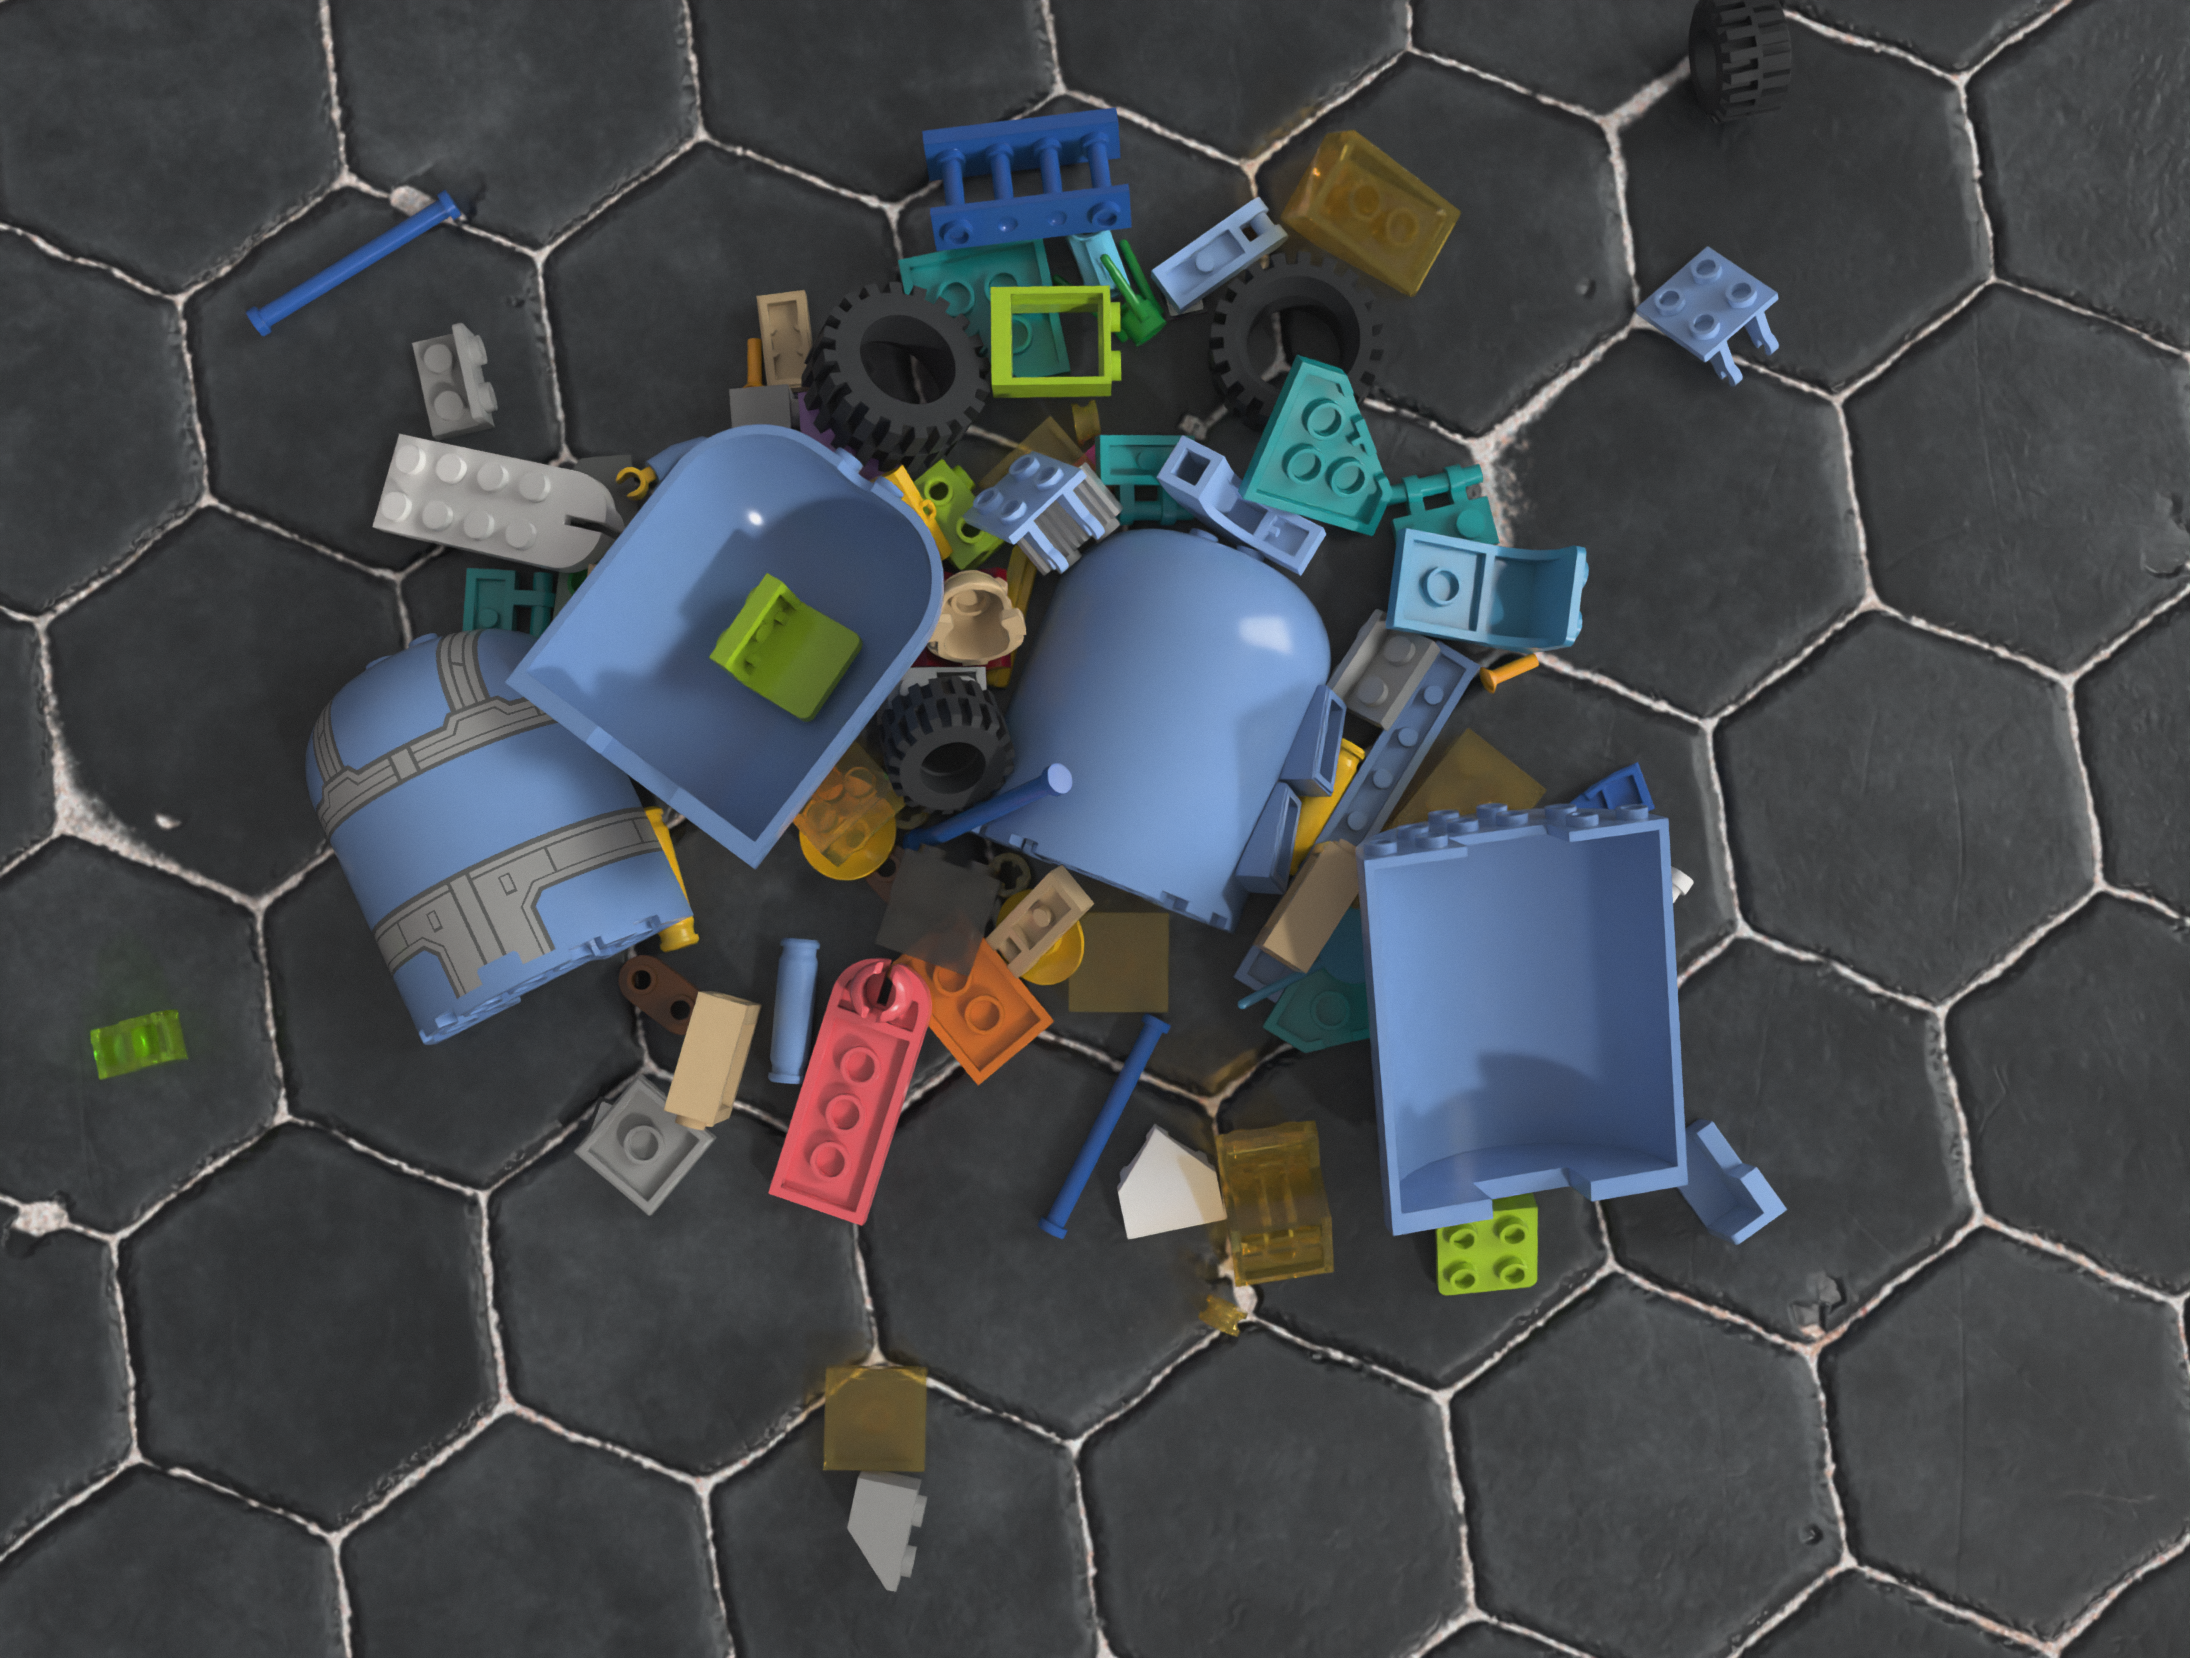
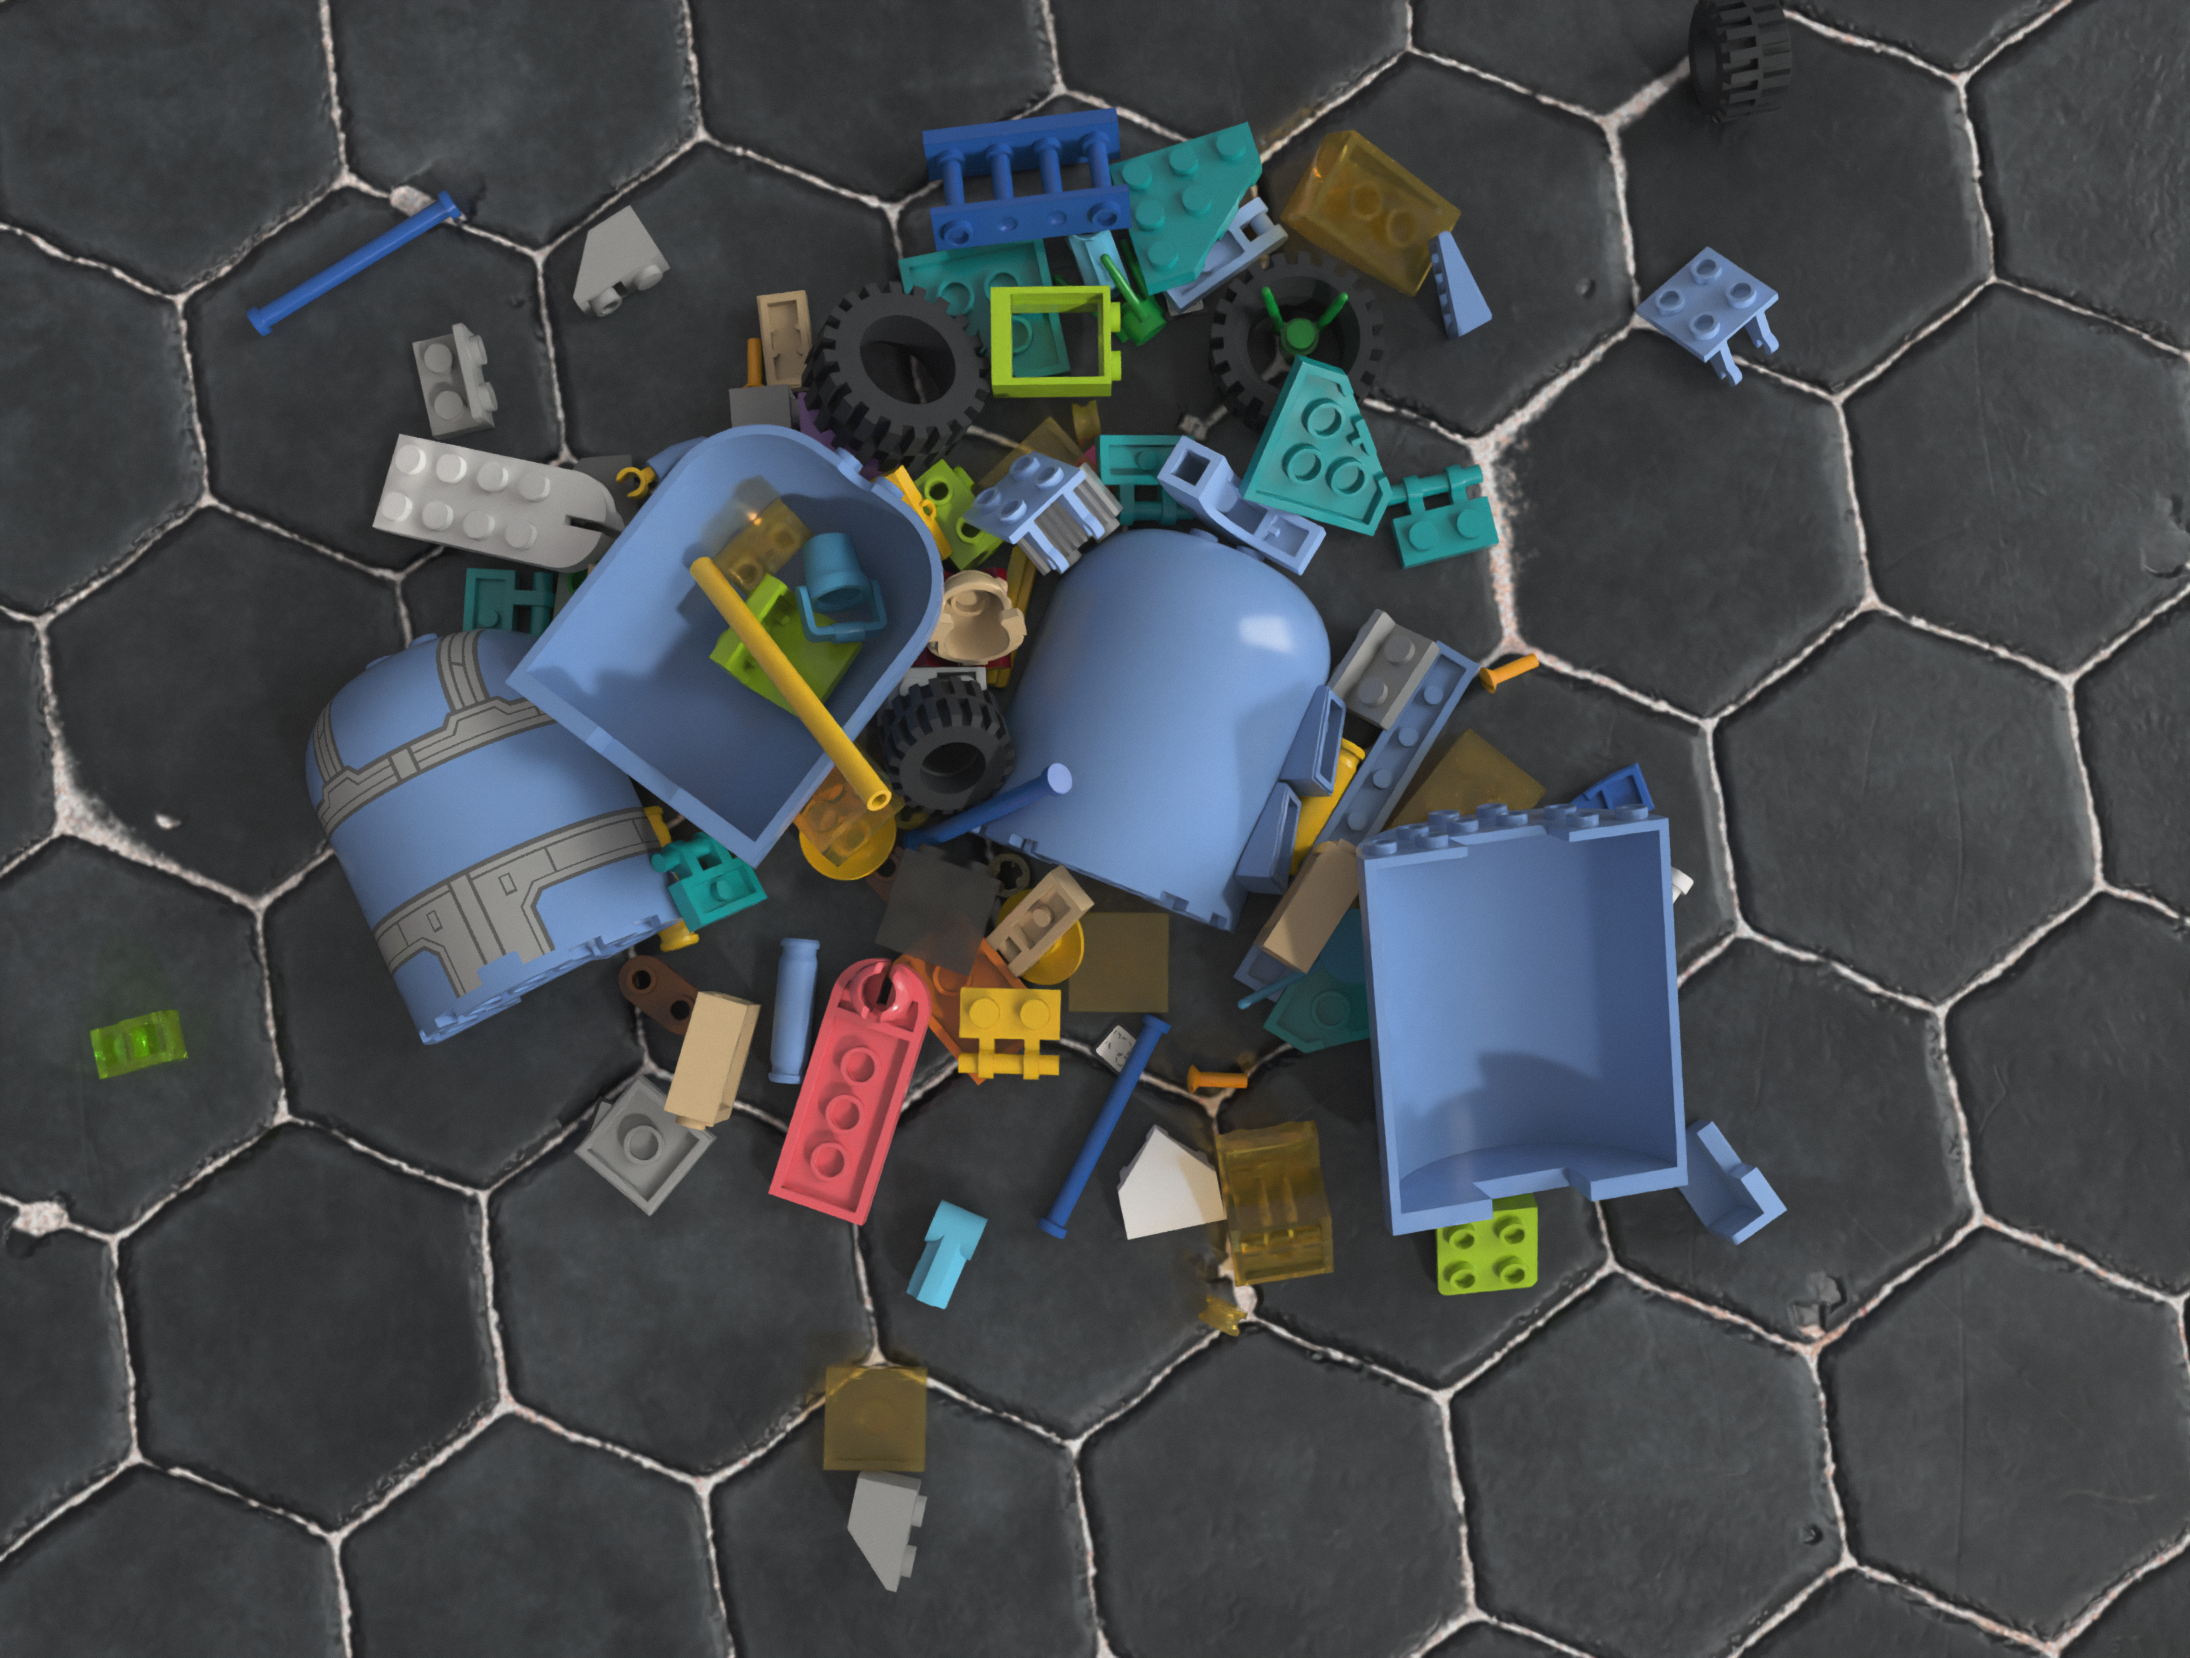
(615, 263): none -> light grey slope
(712, 893): none -> teal plate
(763, 546): none -> clear yellow hips
(791, 685): none -> yellow piece
(837, 585): none -> dark azure piece
(949, 1244): none -> medium azure piece
(1009, 1015): none -> yellow plate
(1115, 1046): none -> white sticker
(1186, 201): none -> teal plate
(1214, 1079): none -> light orange piece
(1299, 334): none -> green plant
(1458, 293): none -> medium blue slope
(1486, 592): dark azure bracket -> none

